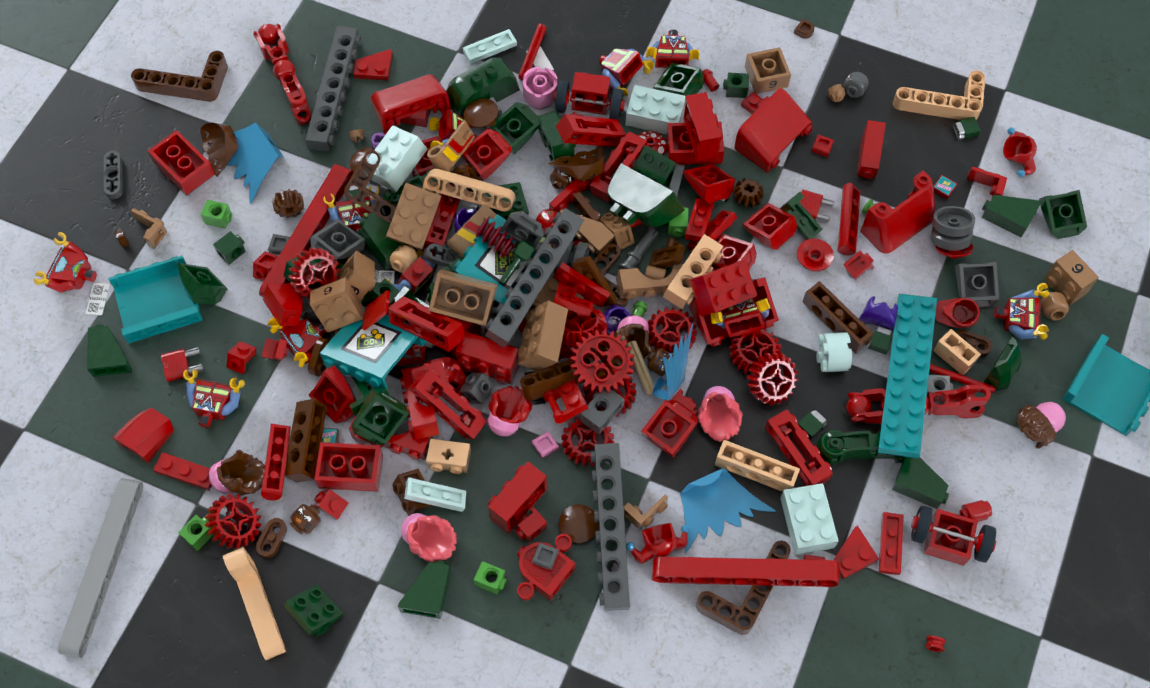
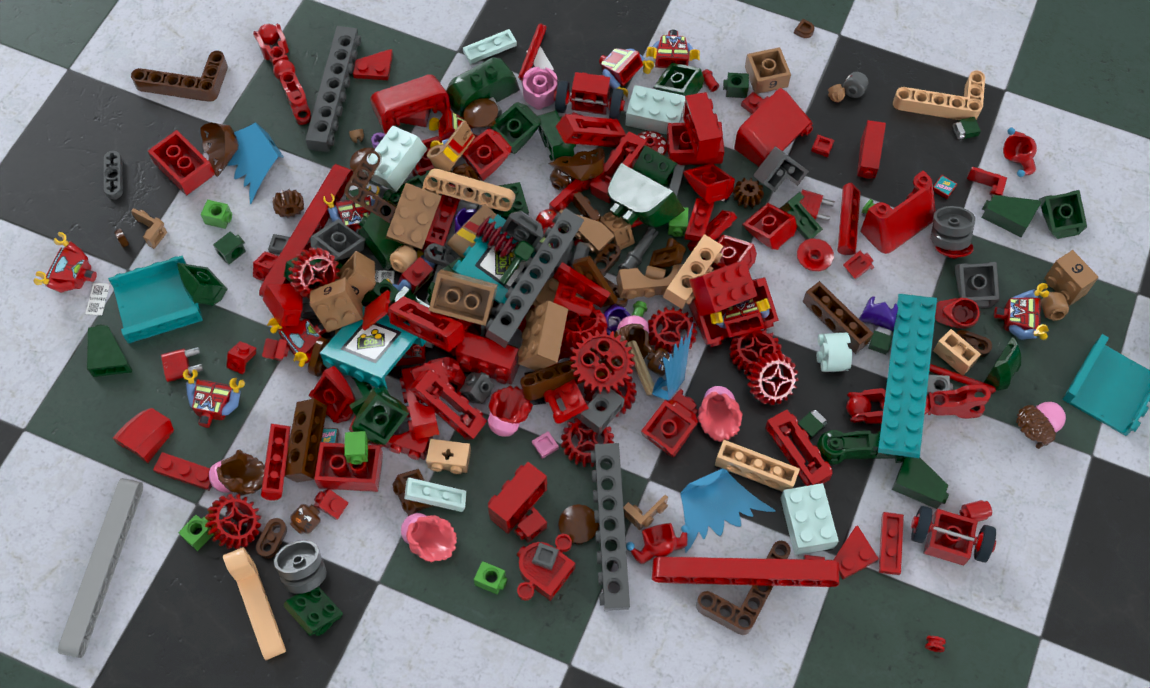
(300, 566): none -> dark grey wheel
(356, 447): none -> bright green brick
(428, 591): dark green slope -> none
(777, 168): none -> dark grey brick

